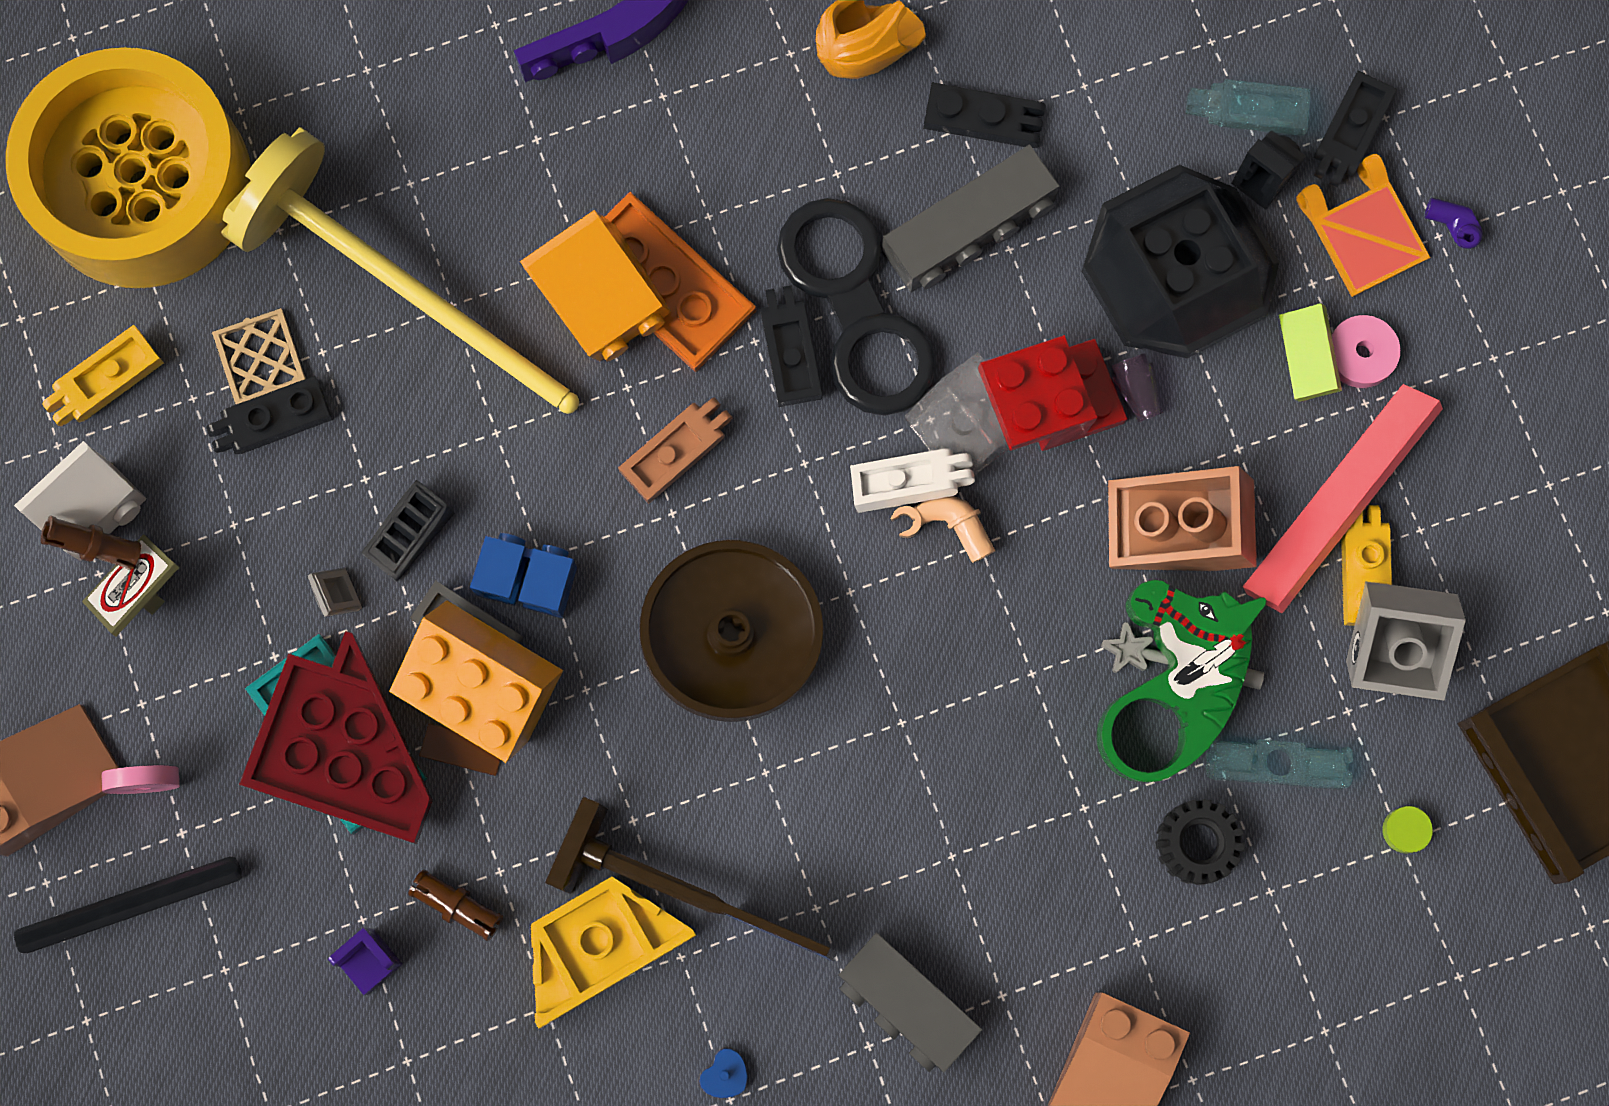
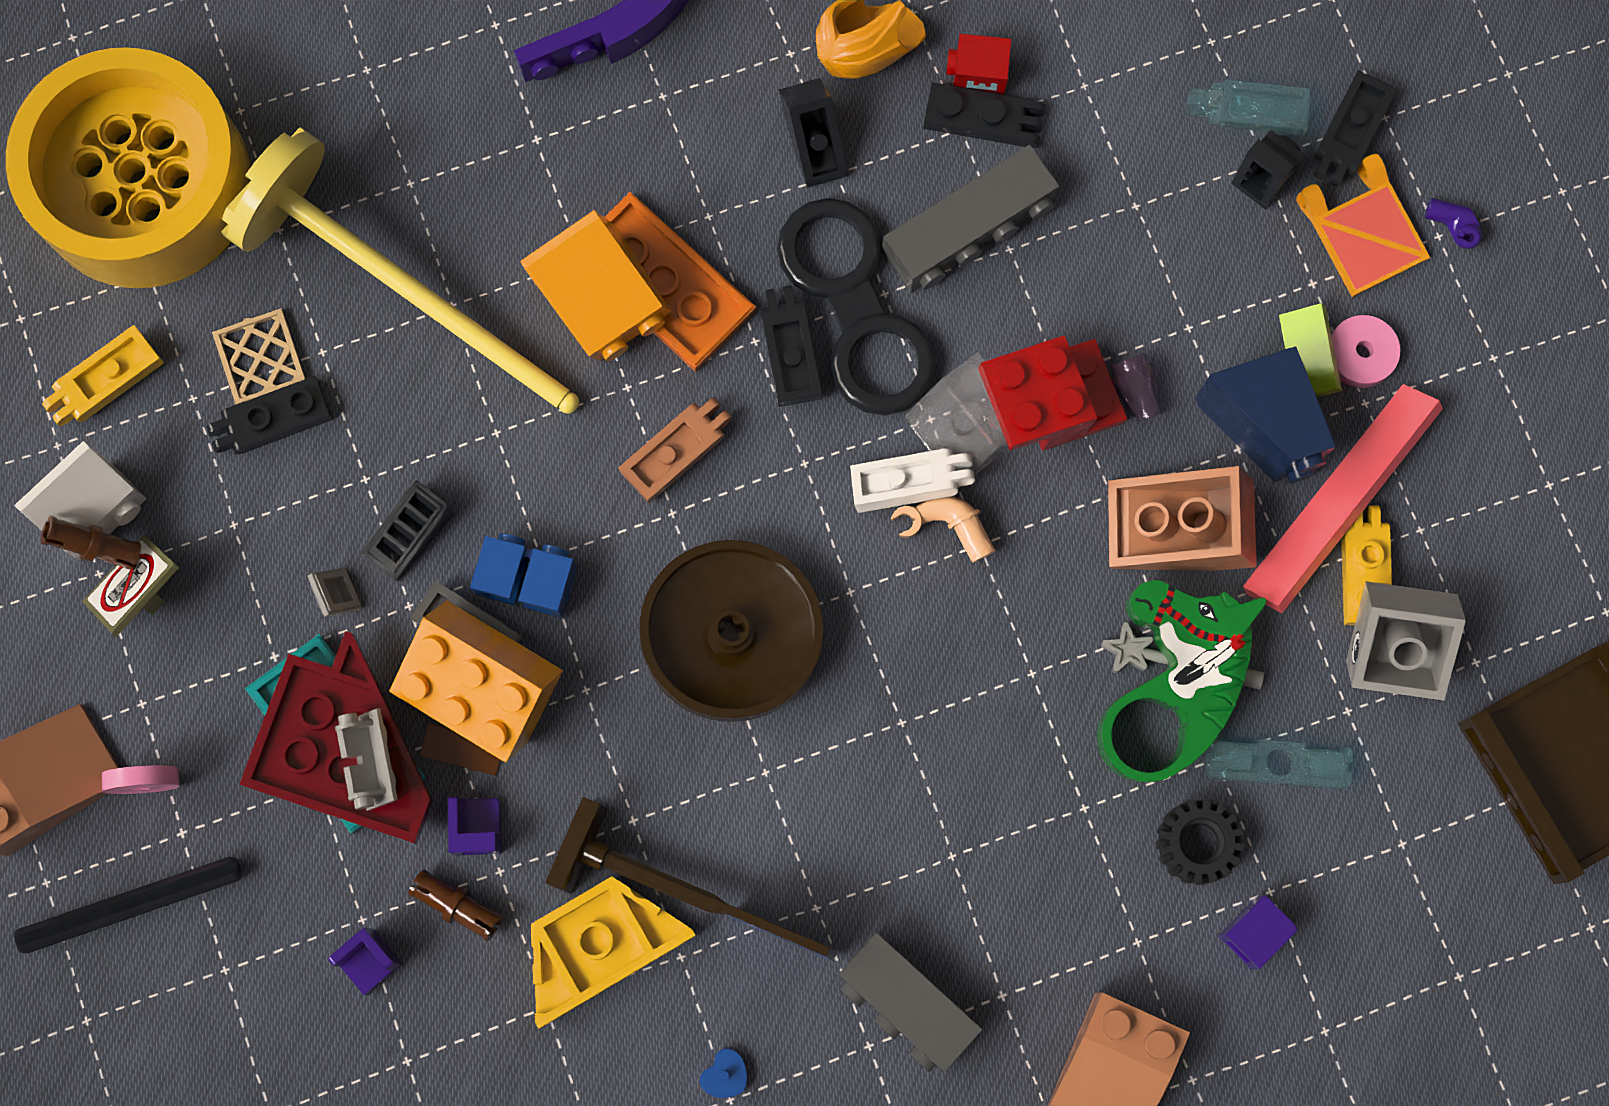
(372, 780): none -> light grey hinge
(474, 826): none -> dark purple panel
(814, 131): none -> black slope
(980, 63): none -> red brick
(1155, 297): black piece -> none
(1258, 932): none -> dark purple panel
(1270, 414): none -> dark blue slope
(1407, 829): lime tile -> none

